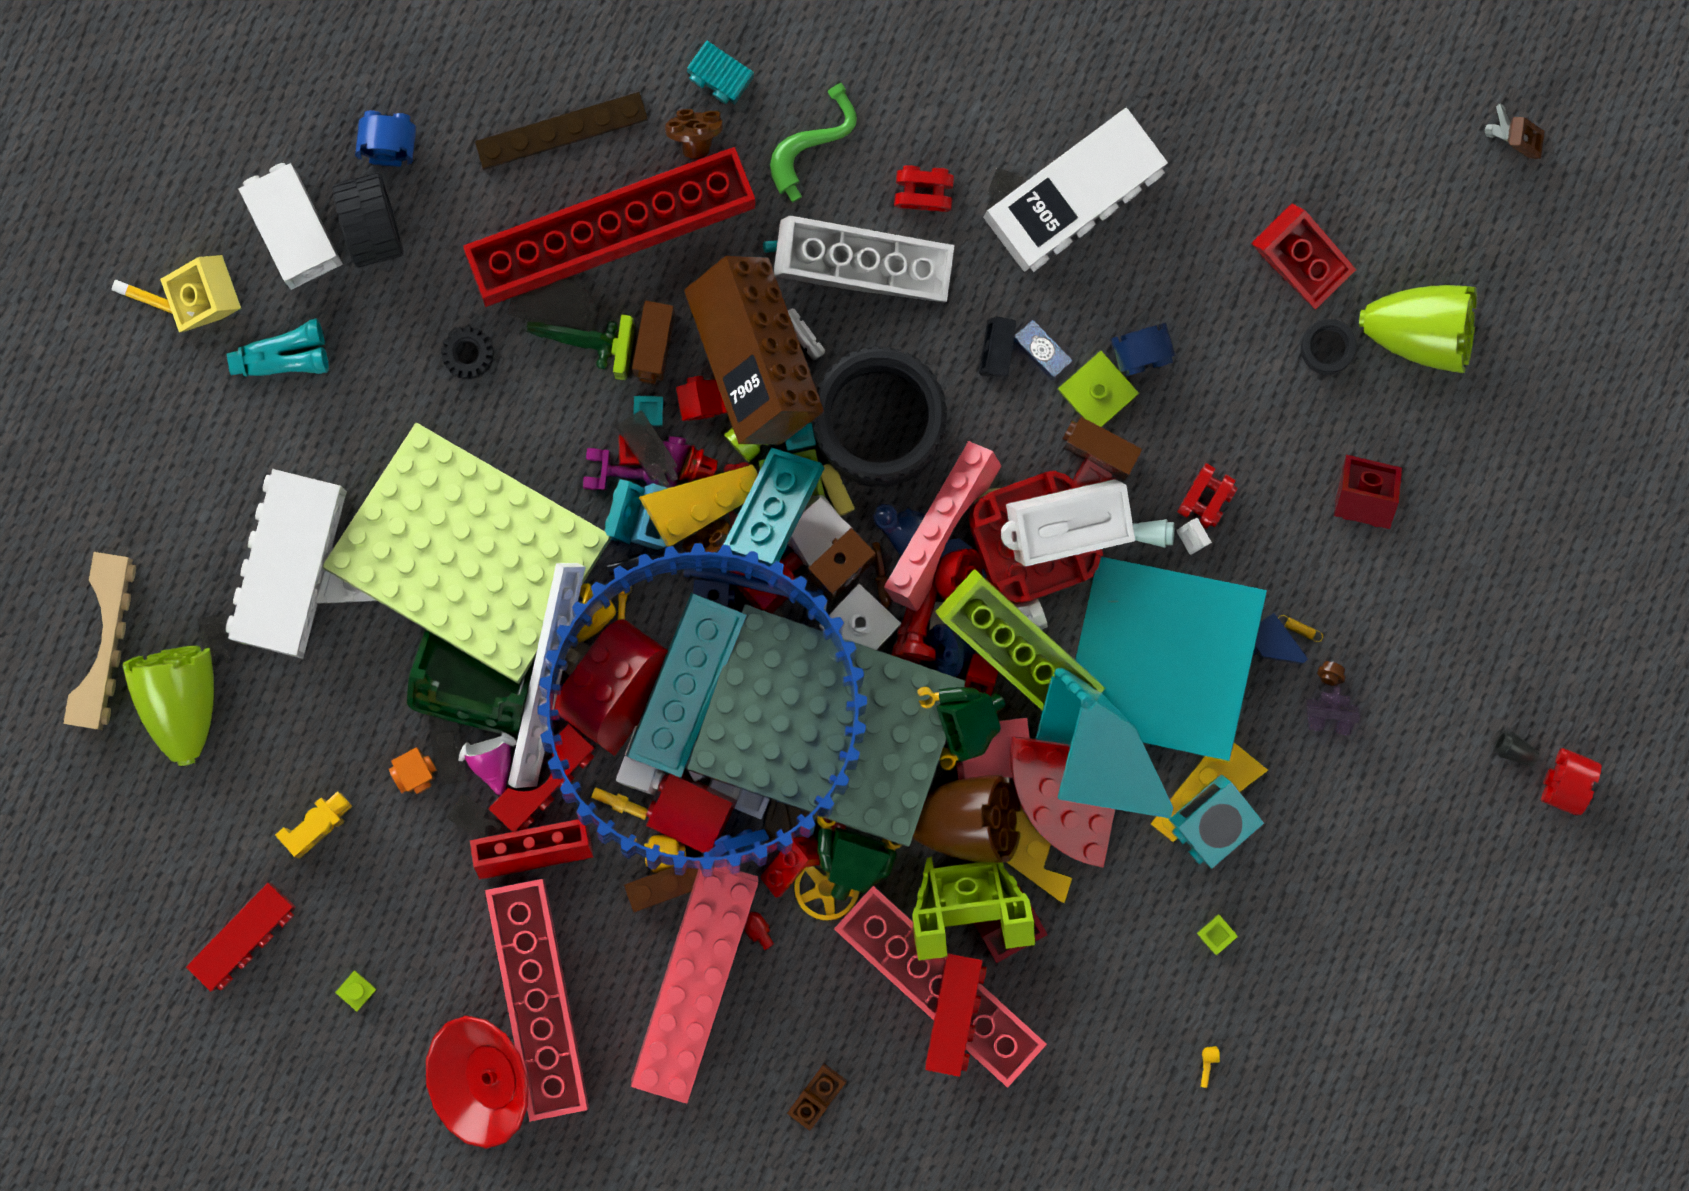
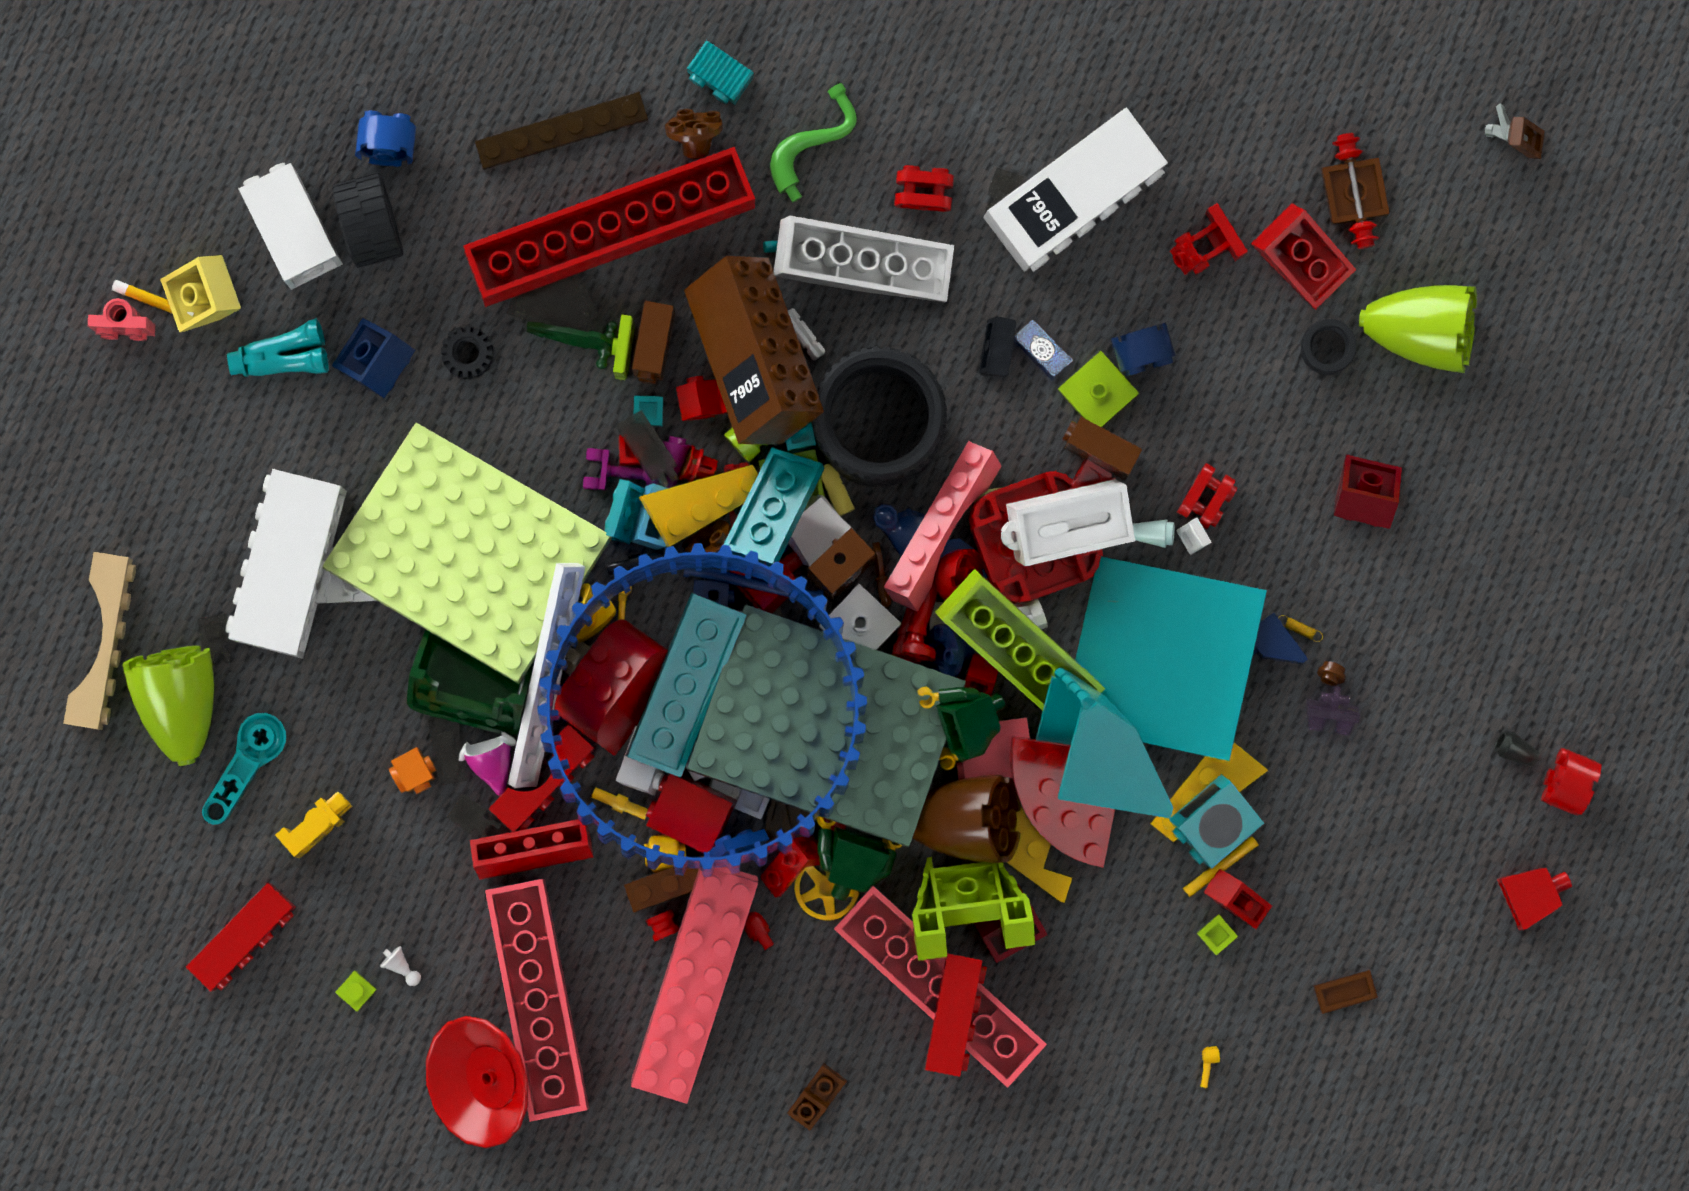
(133, 325): none -> coral plate
(247, 761): none -> teal beam
(374, 357): none -> dark blue slope
(397, 963): none -> white piece
(663, 925): none -> red wheel
(1203, 879): none -> yellow bar
(1220, 235): none -> red tile
(1237, 898): none -> red slope
(1345, 991): none -> reddish brown tile
(1355, 191): none -> reddish brown plate
(1533, 894): none -> red torso

